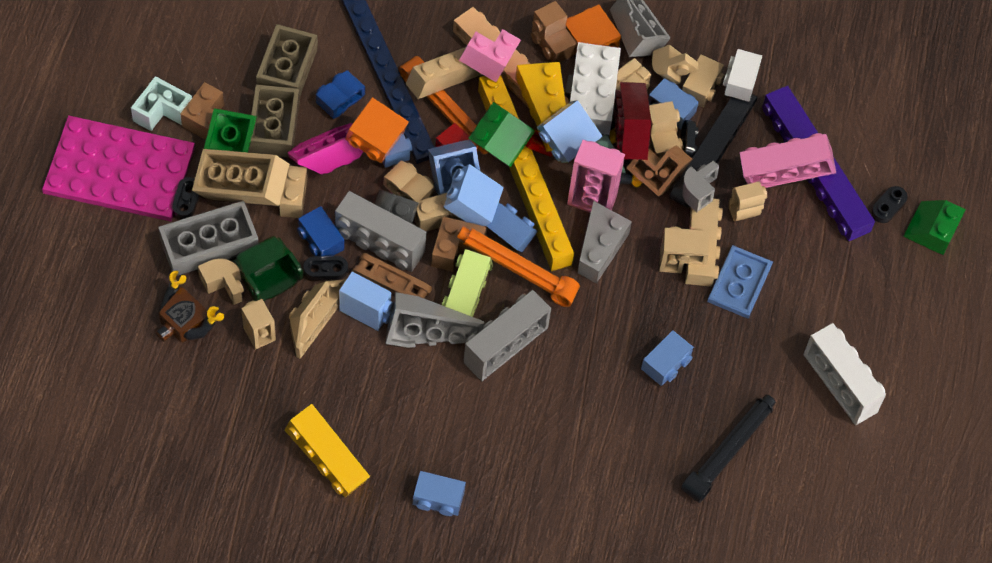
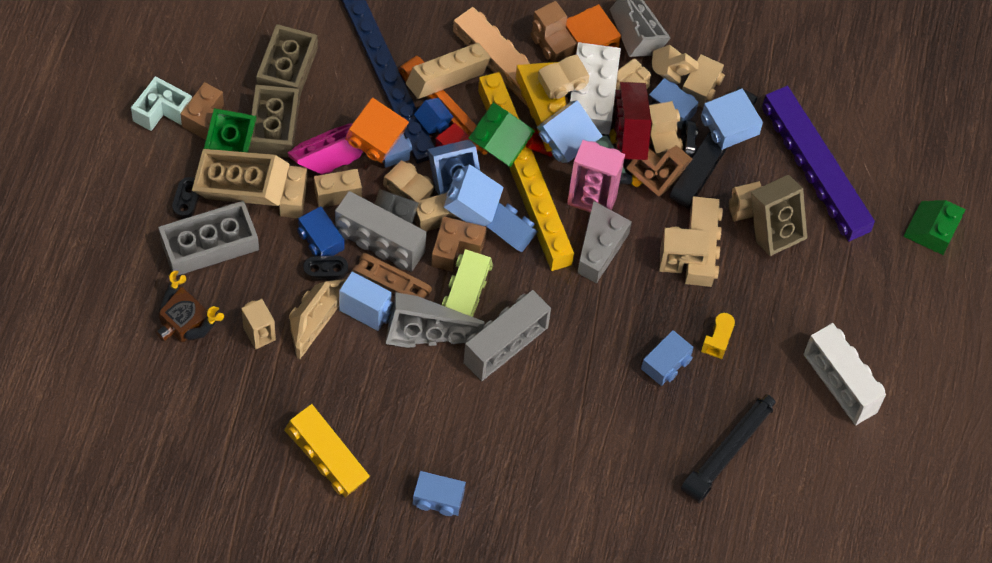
(118, 168): dark pink plate -> none
(220, 274): tan brick -> none
(268, 268): dark green piece -> none
(333, 187): none -> tan brick
(340, 94): blue brick -> none
(434, 116): none -> blue brick
(489, 56): bright pink brick -> none
(562, 289): orange piece -> none
(563, 77): none -> tan brick
(697, 187): light grey brick -> none
(722, 330): none -> yellow leg
(731, 119): none -> light blue piece
(740, 281): medium blue tile -> none
(742, 74): white brick -> none
(779, 215): none -> dark tan brick
(788, 161): bright pink brick -> none
(890, 203): black plate -> none

